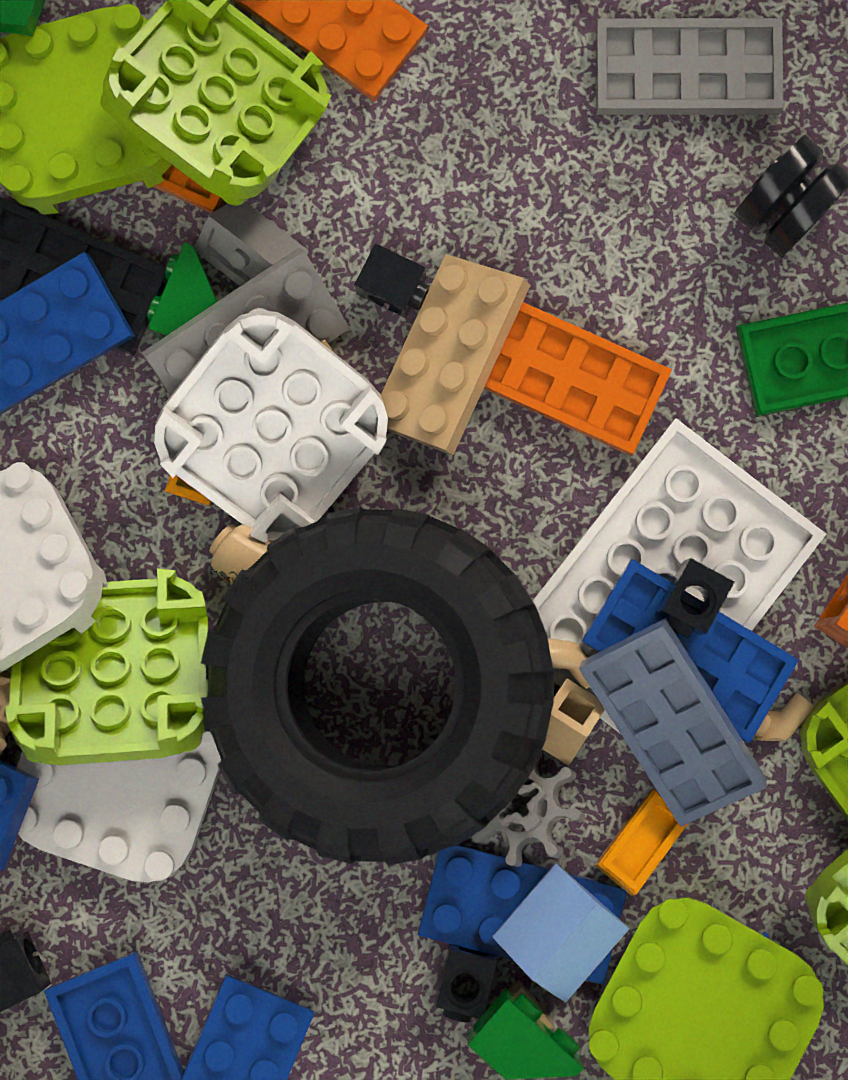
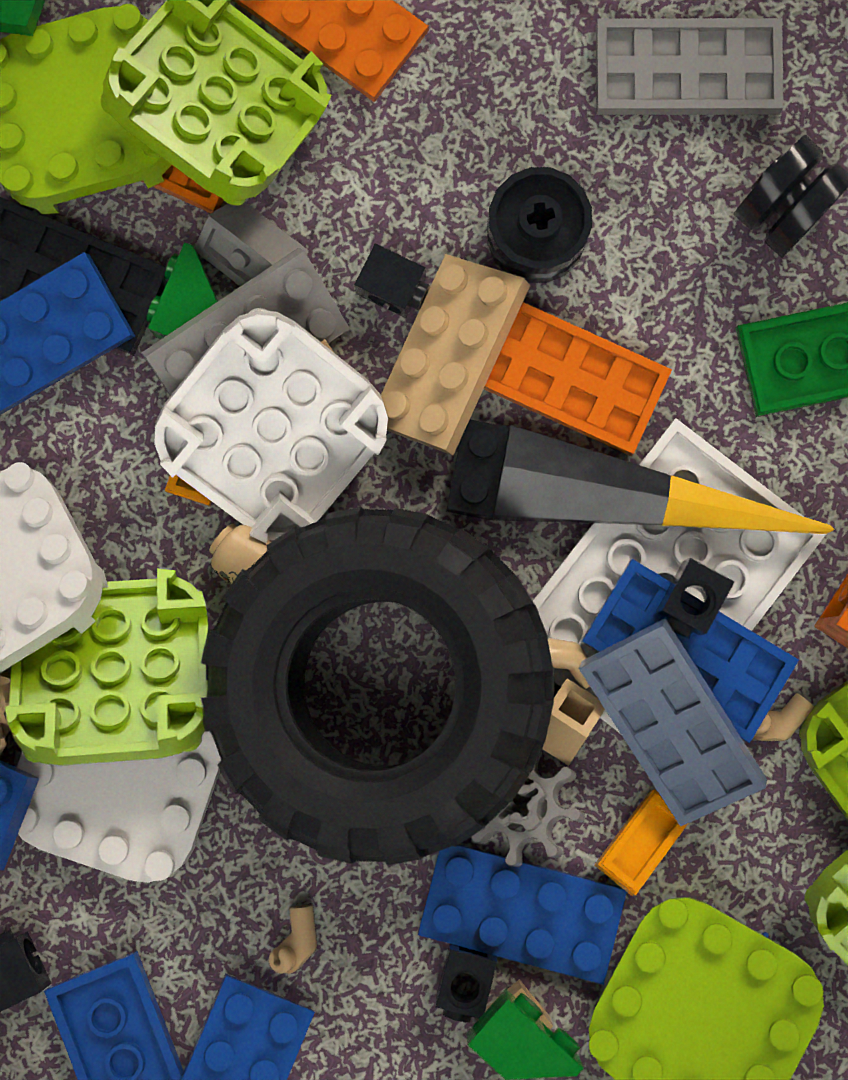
(298, 944): none -> tan arm
(533, 477): none -> black plate
(545, 199): none -> black wheel
(559, 933): light blue slope -> none

